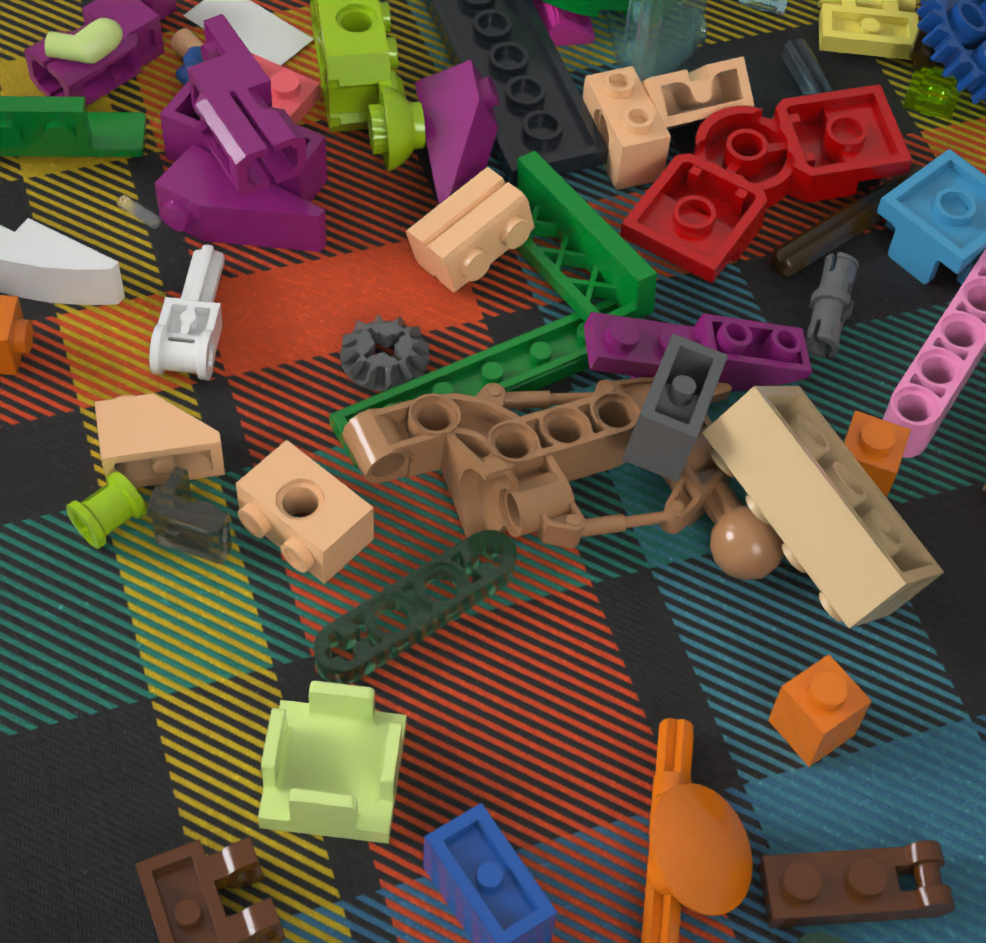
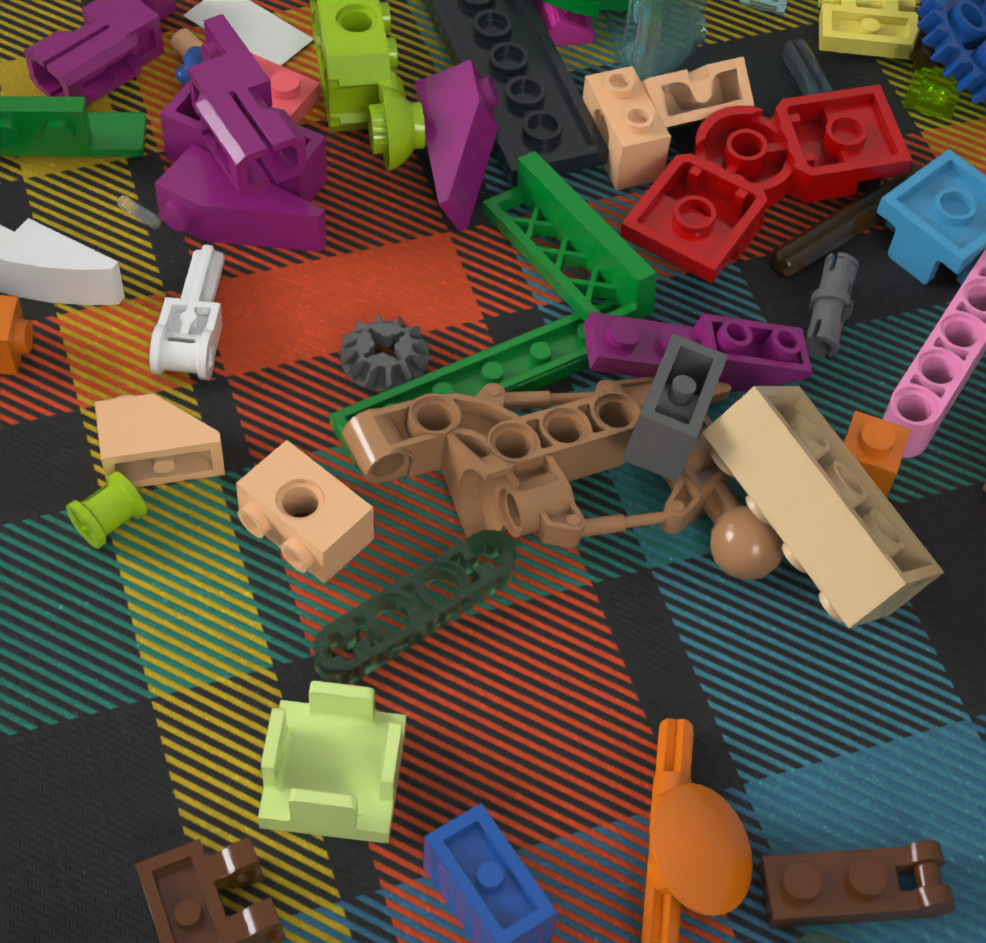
(87, 45): yellowish green arm -> none
(188, 525): clear smoke bracket -> none
(471, 230): light nougat brick -> none
(819, 710): orange brick -> none

